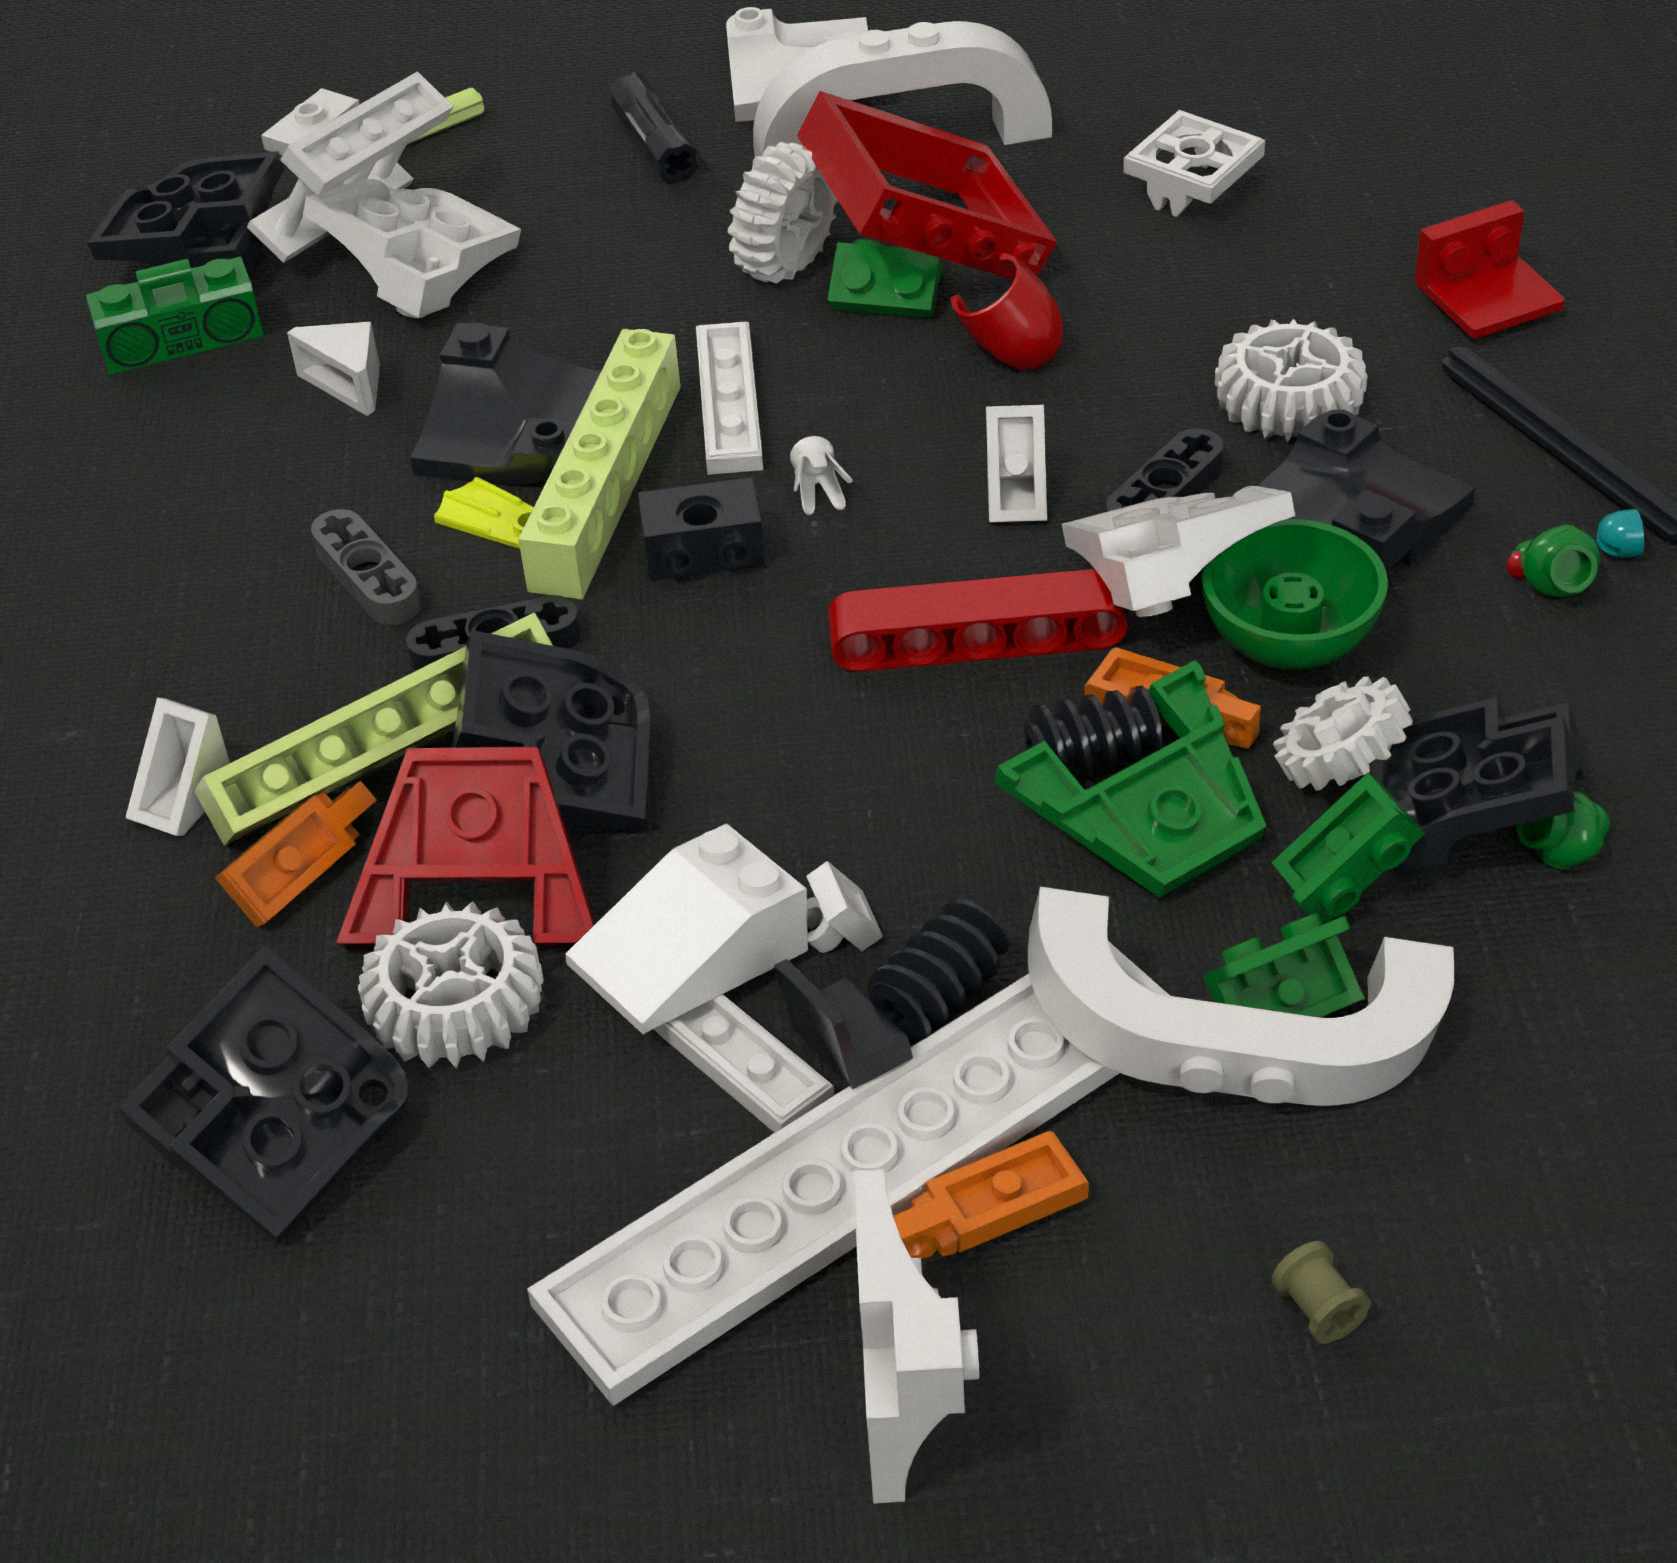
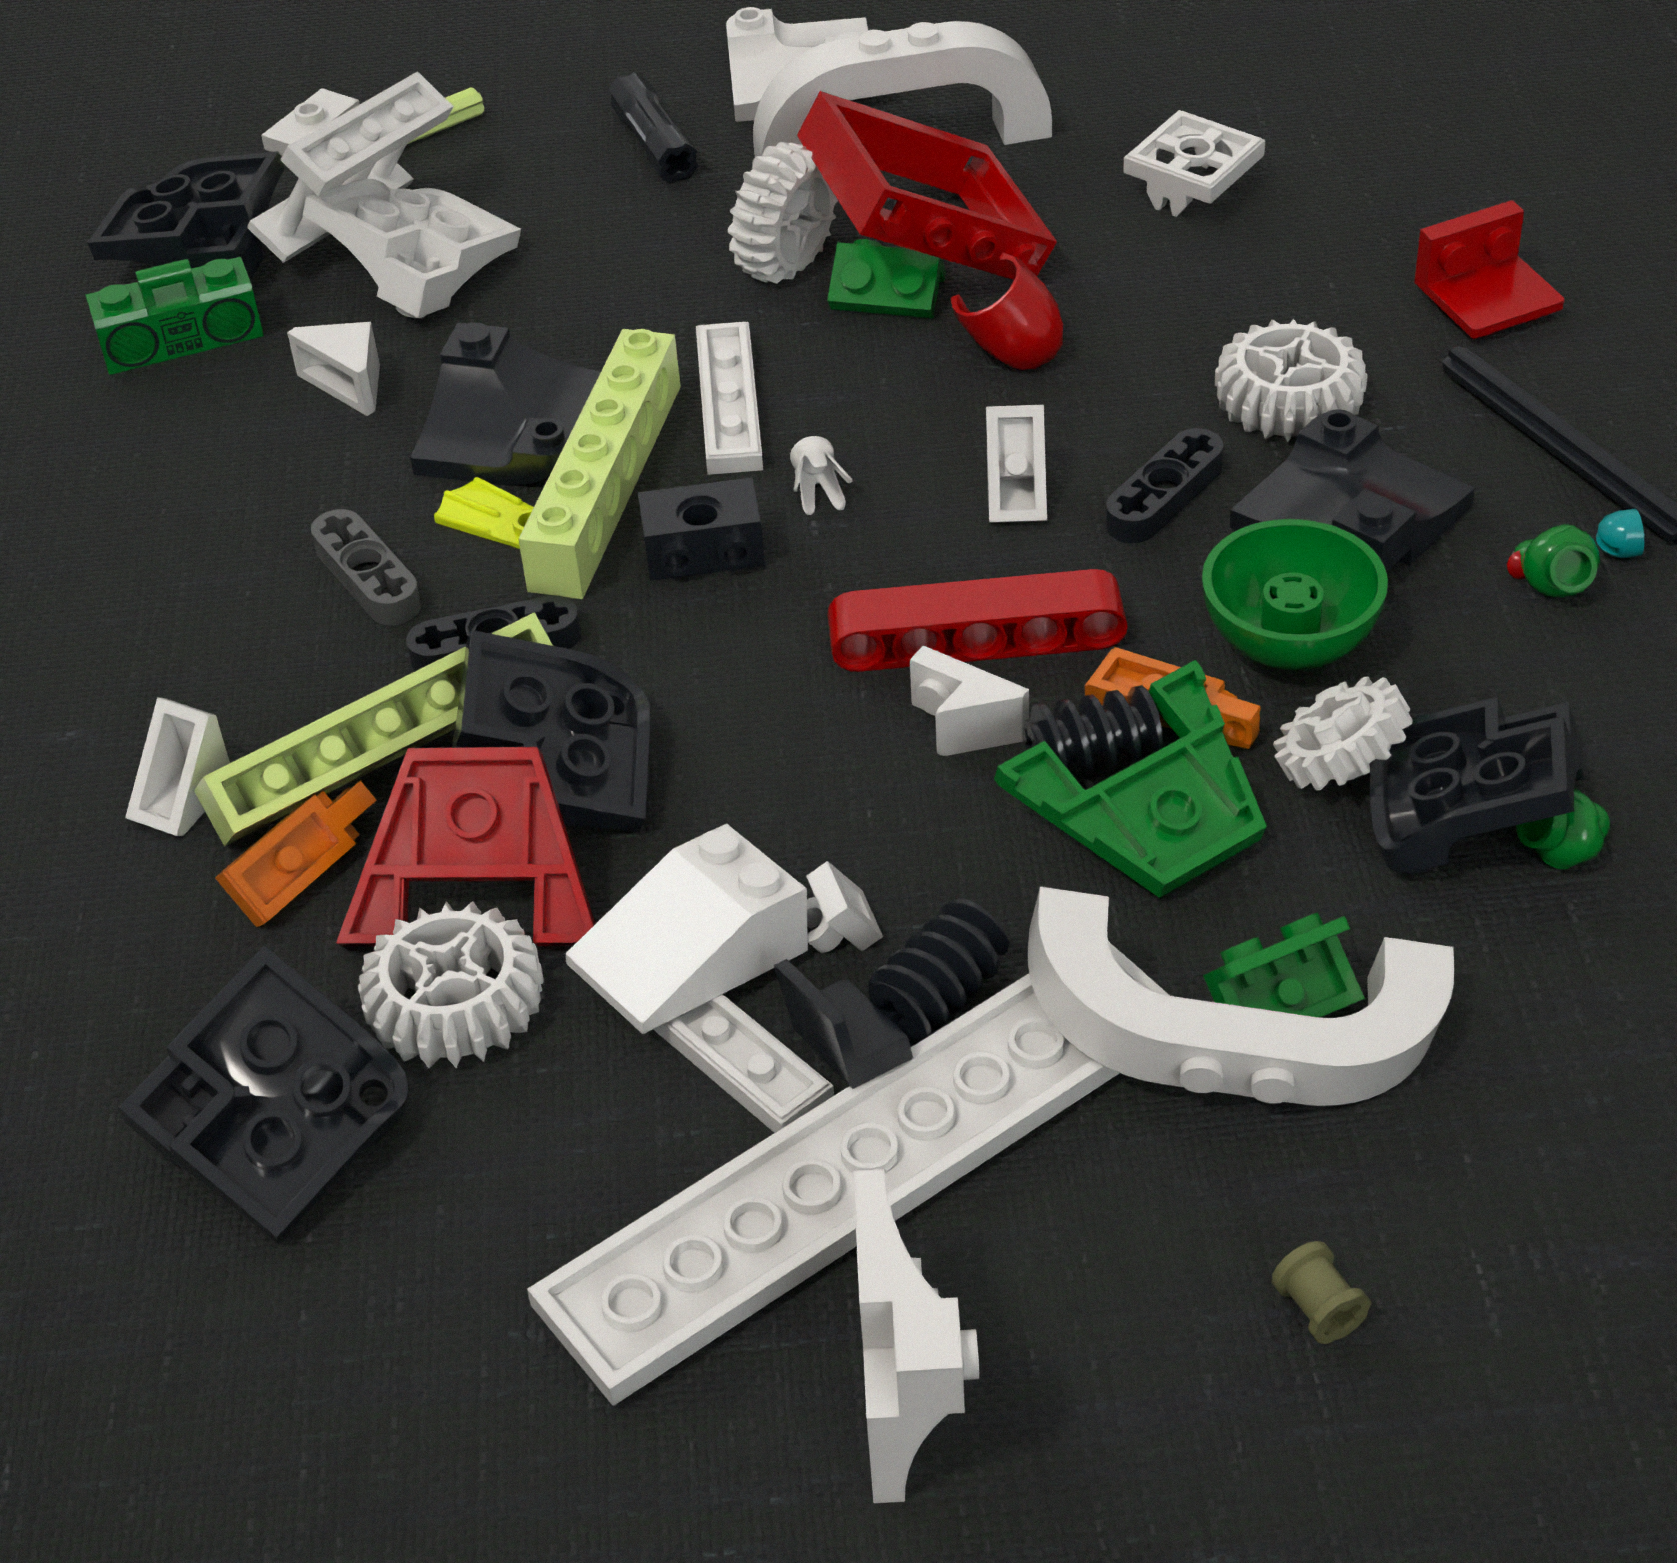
(968, 703): none -> white slope
(992, 1197): orange hinge -> none
(1161, 544): white slope -> none
(1348, 849): green bracket -> none

